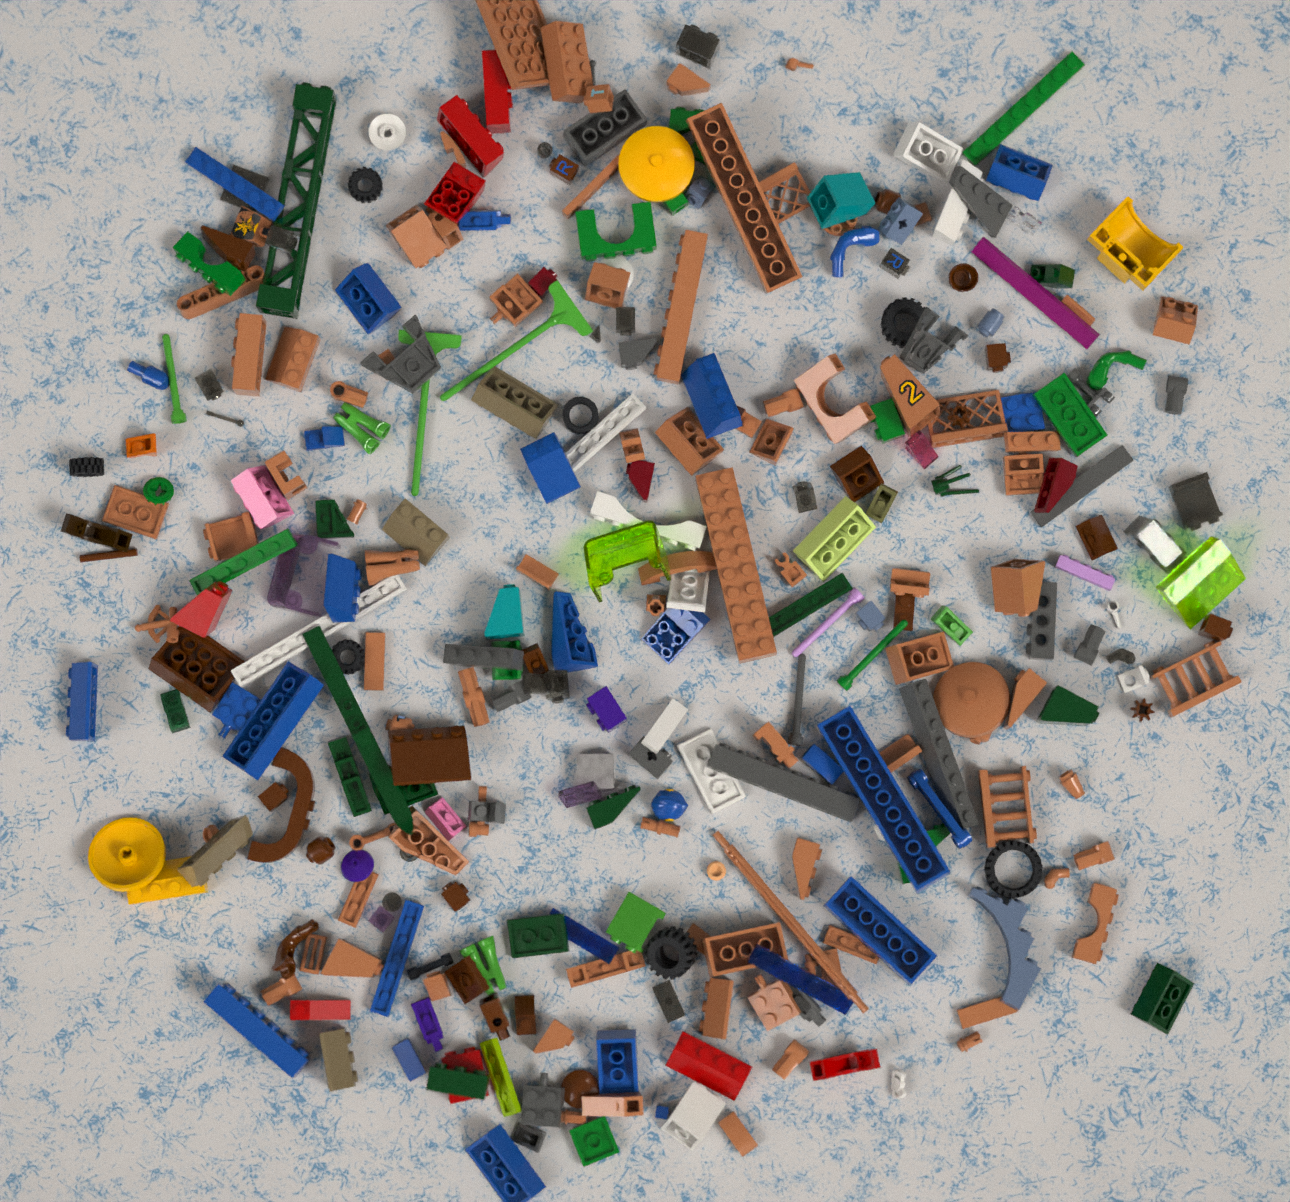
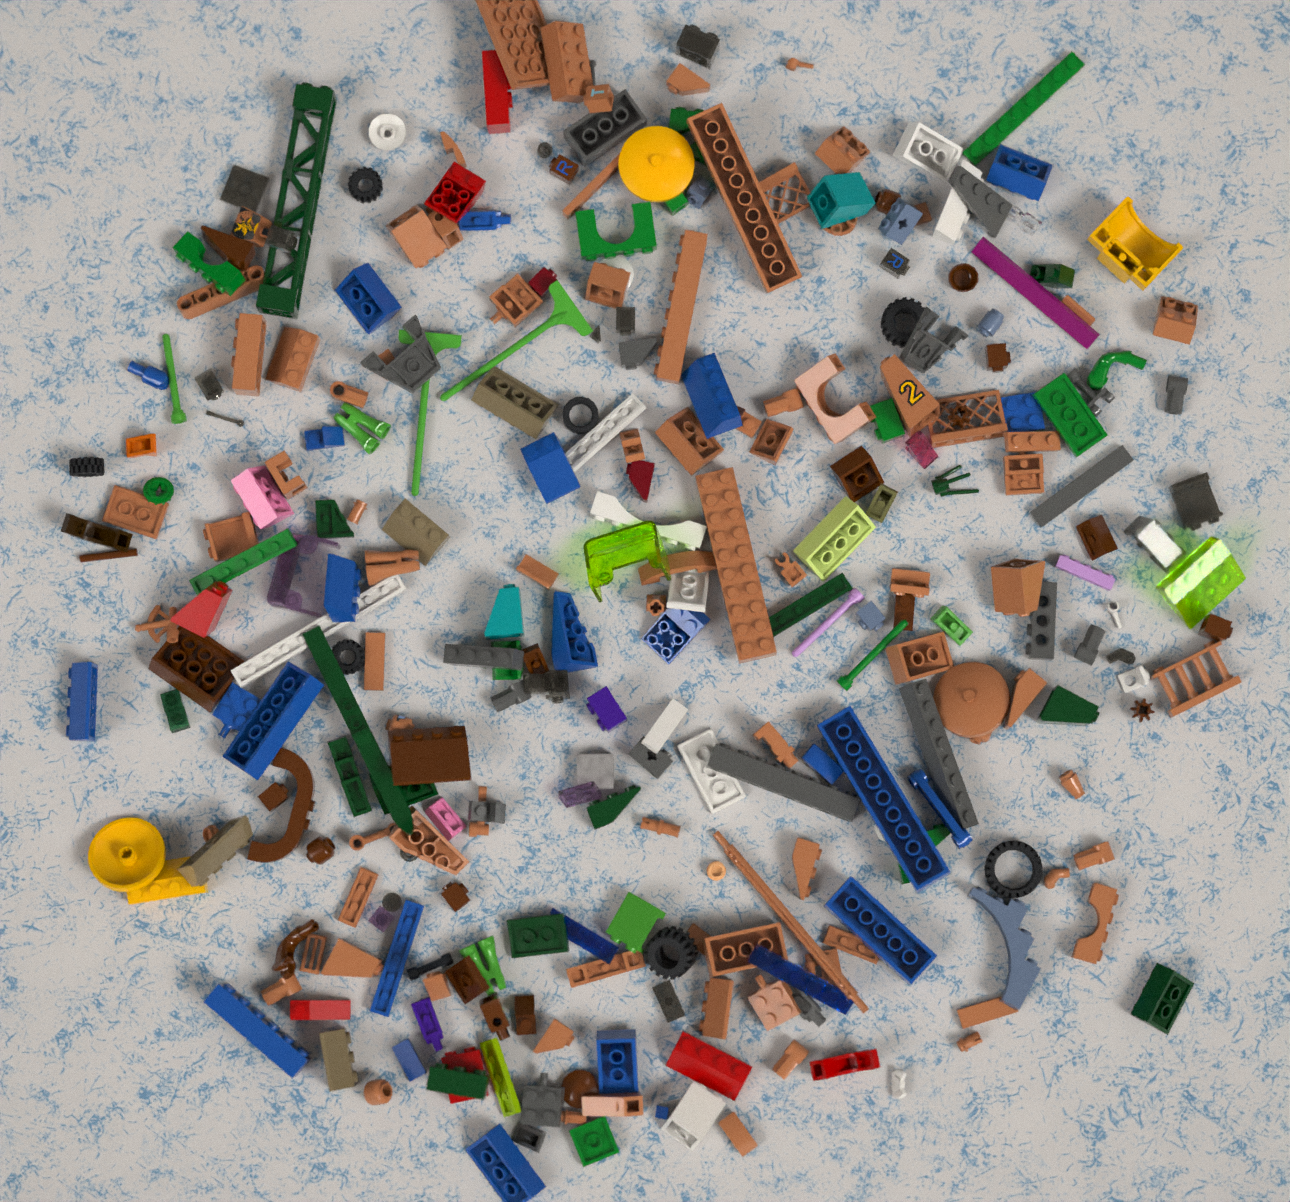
(234, 184): blue plate -> none
(357, 865): dark purple piece -> none
(378, 1092): none -> nougat head
(470, 135): red slope -> none
(473, 697): nougat piece -> none
(668, 805): blue hair -> none
(796, 737): dark grey piece -> none
(804, 496): clear smoke bracket -> none
(842, 151): none -> nougat slope
(865, 235): blue piece -> none
(900, 752): nougat panel -> none
(990, 817): nougat fence -> none
(1056, 481): dark red slope -> none

